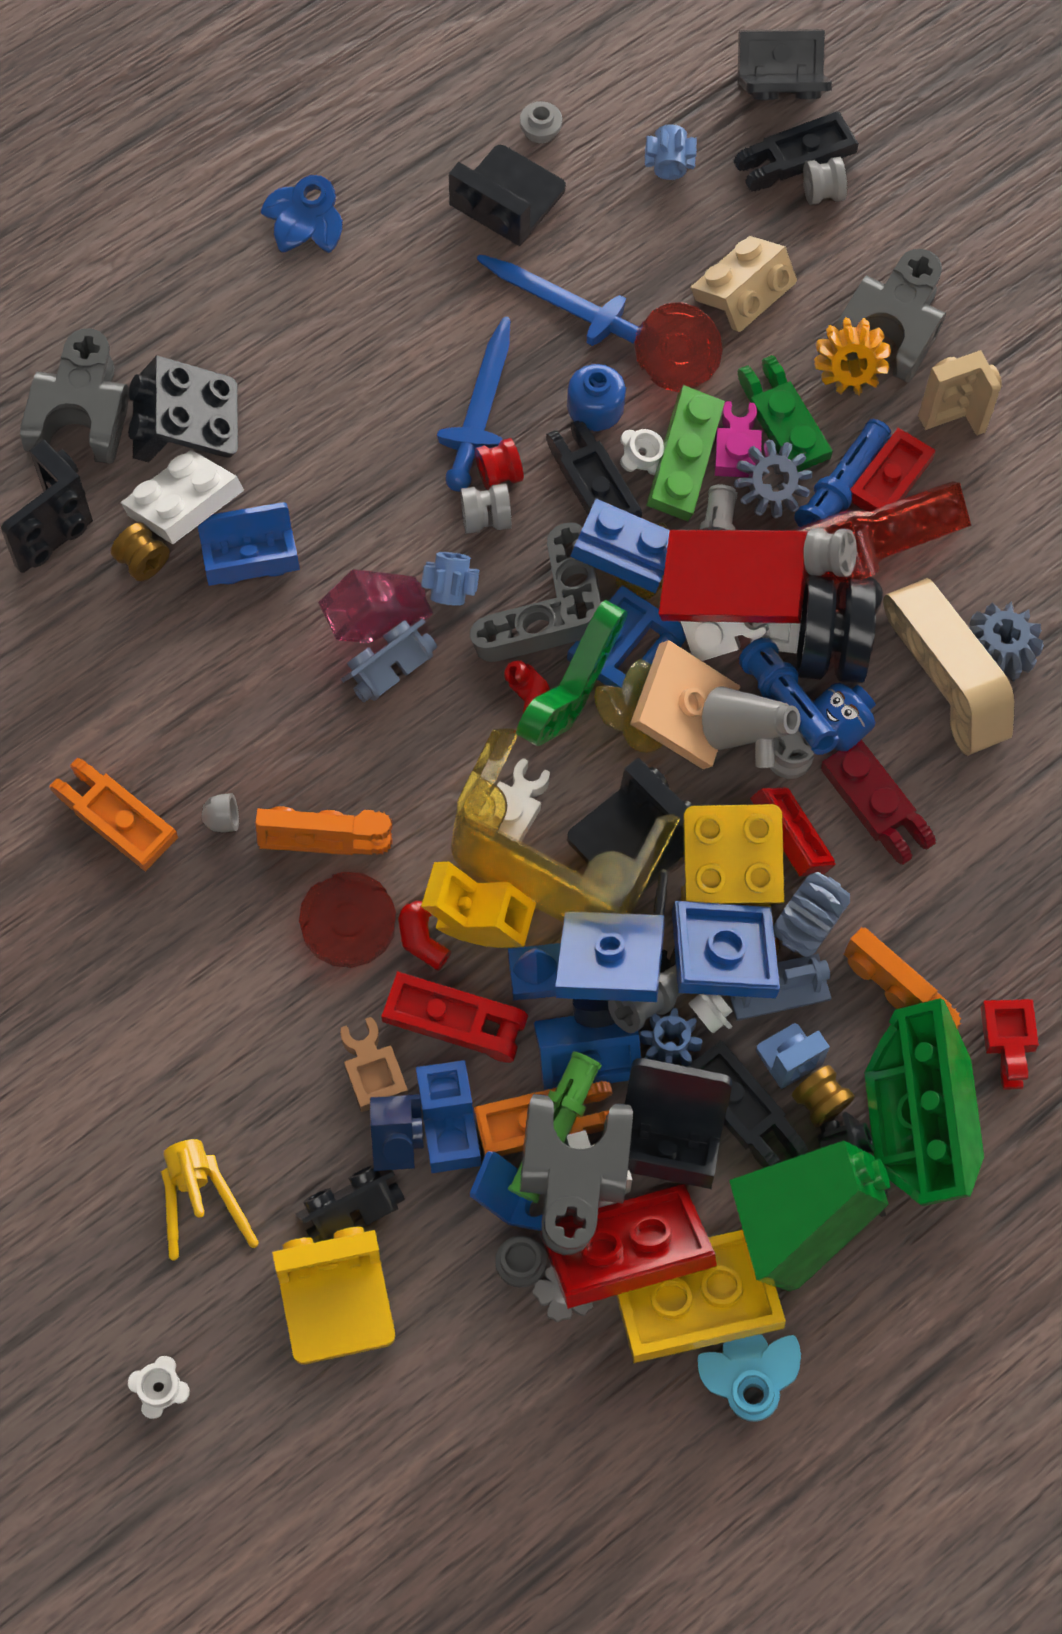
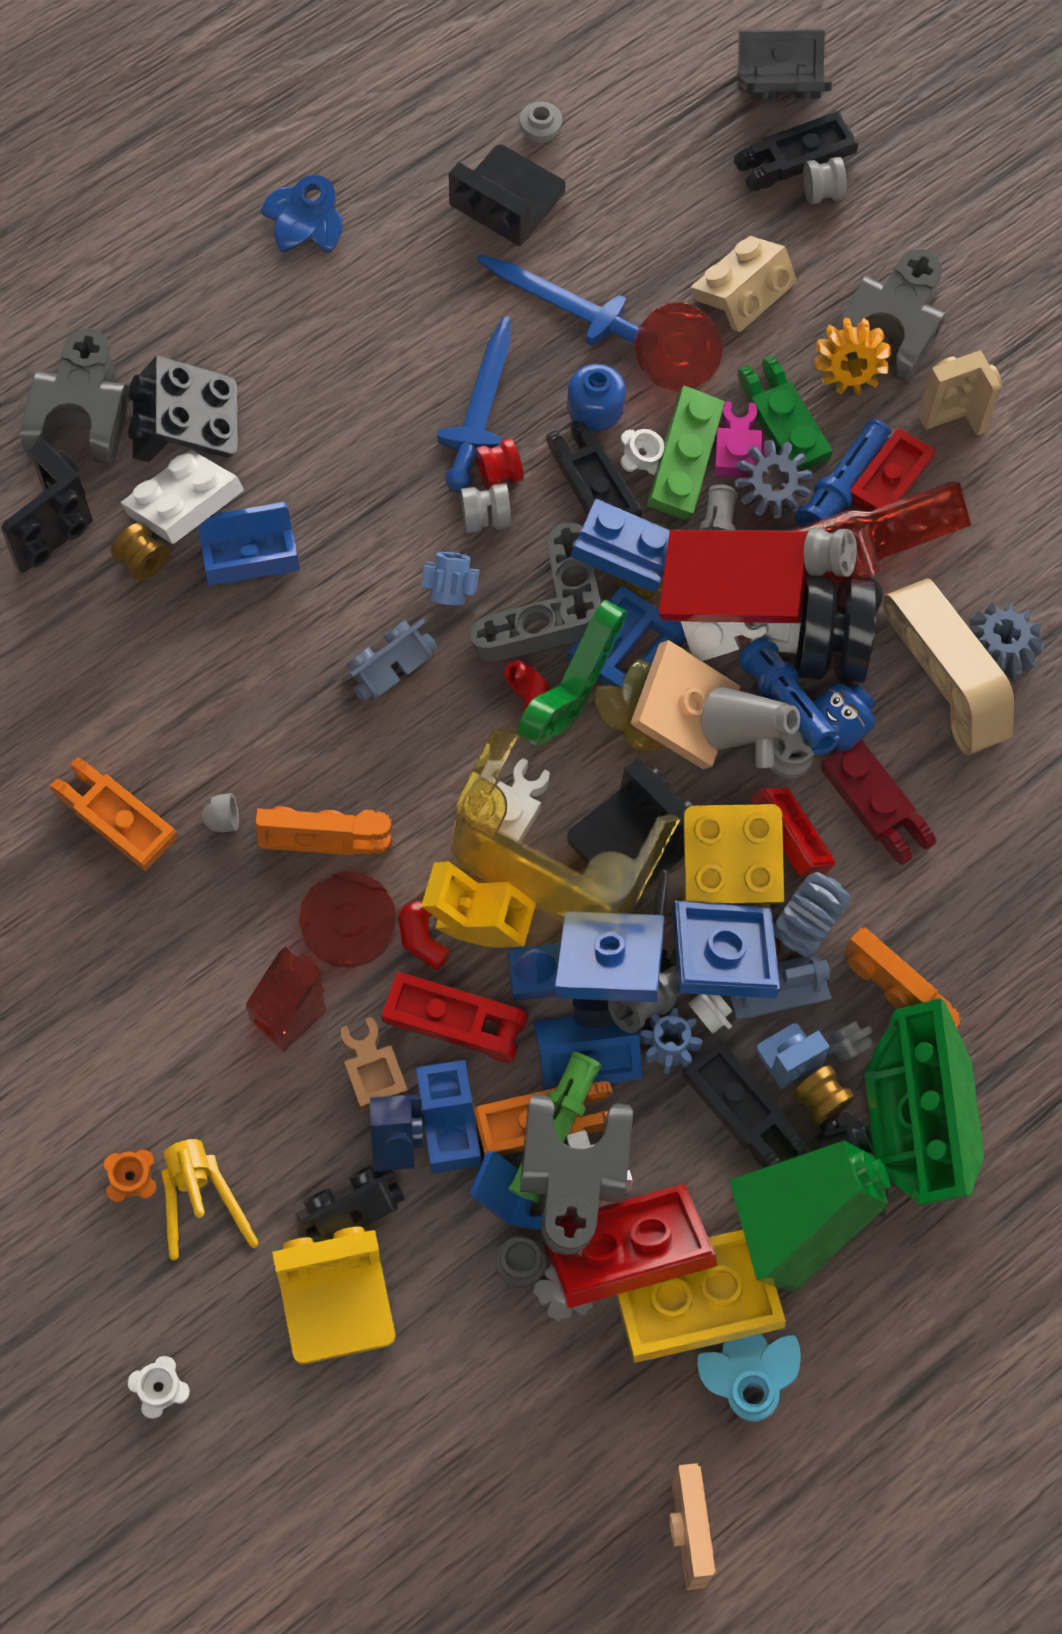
(119, 1165): none -> orange plate
(287, 999): none -> clear red slope
(372, 604): clear pink slope -> none
(670, 152): medium blue gear -> none
(676, 1121): black bracket -> none
(691, 1527): none -> light nougat plate
(850, 1041): none -> dark grey plate
(1012, 1031): red plate -> none

